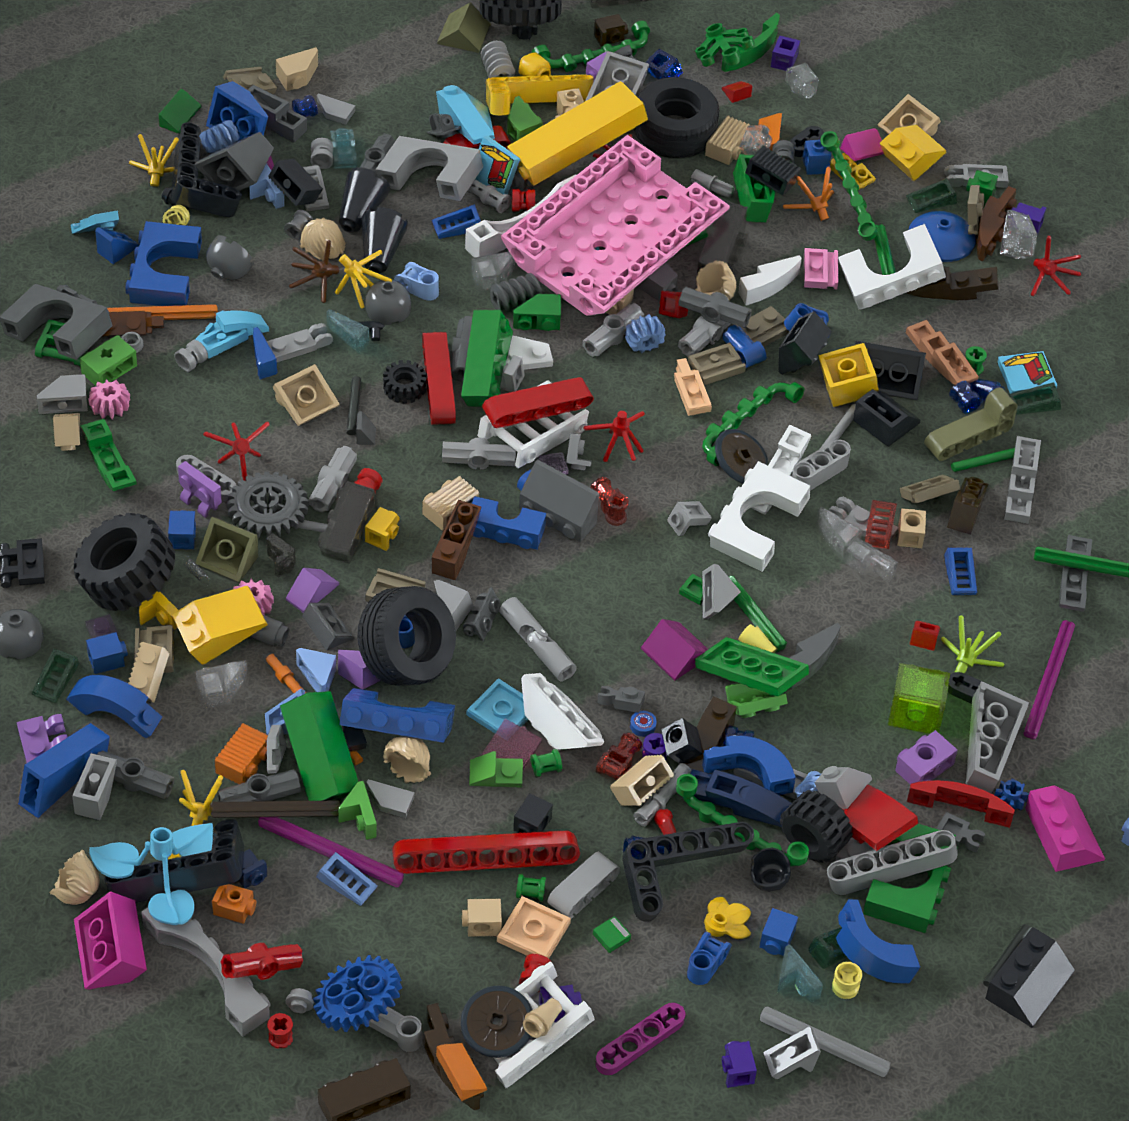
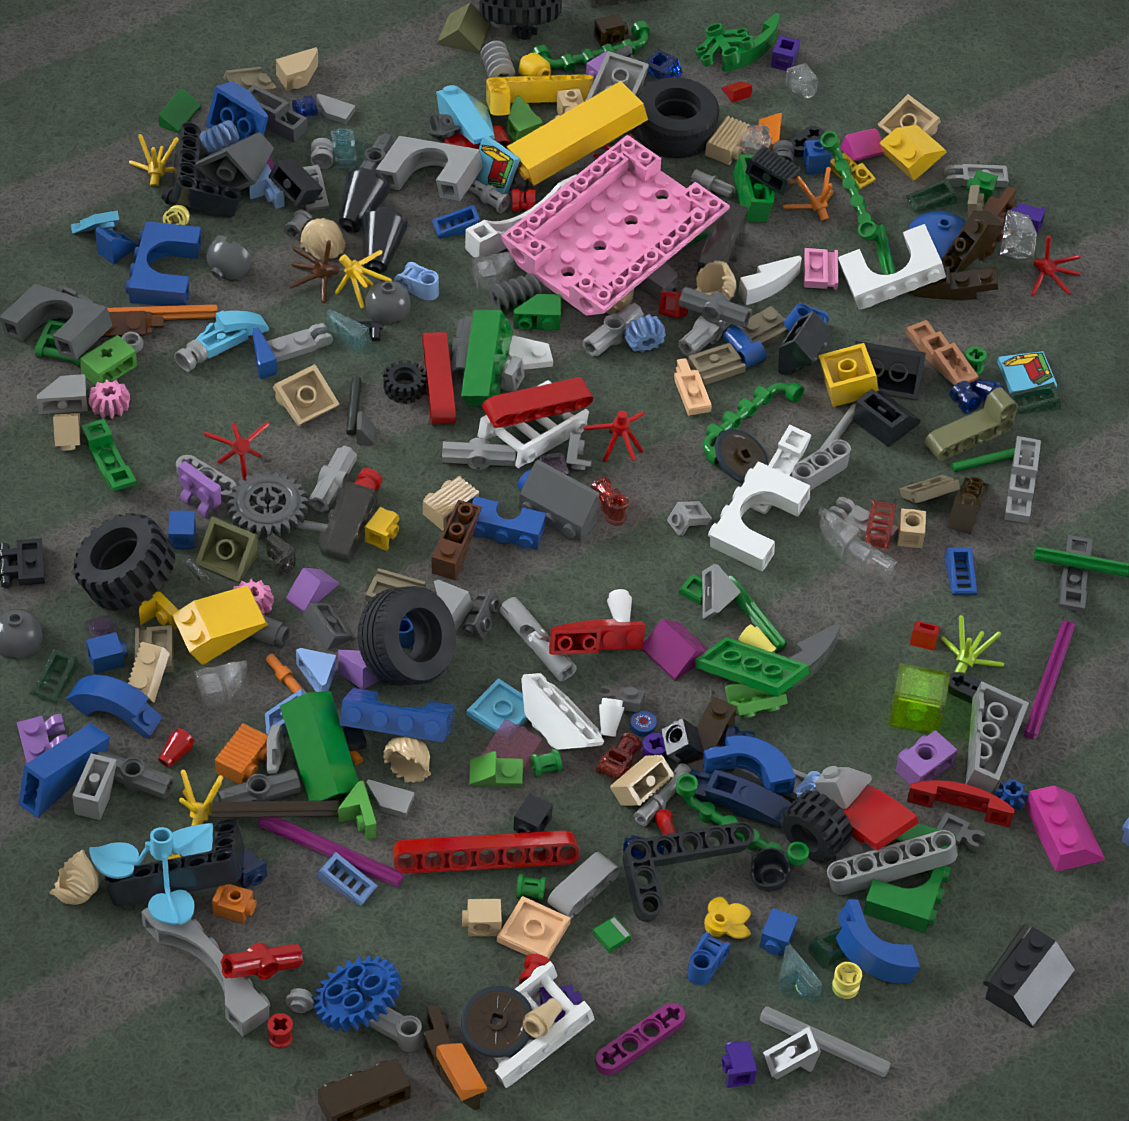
(110, 942): dark pink slope -> none
(176, 747): none -> red cone
(596, 635): none -> red slope
(610, 716): none -> white cone
(620, 605): none -> white cone
(973, 240): none -> dark brown slope

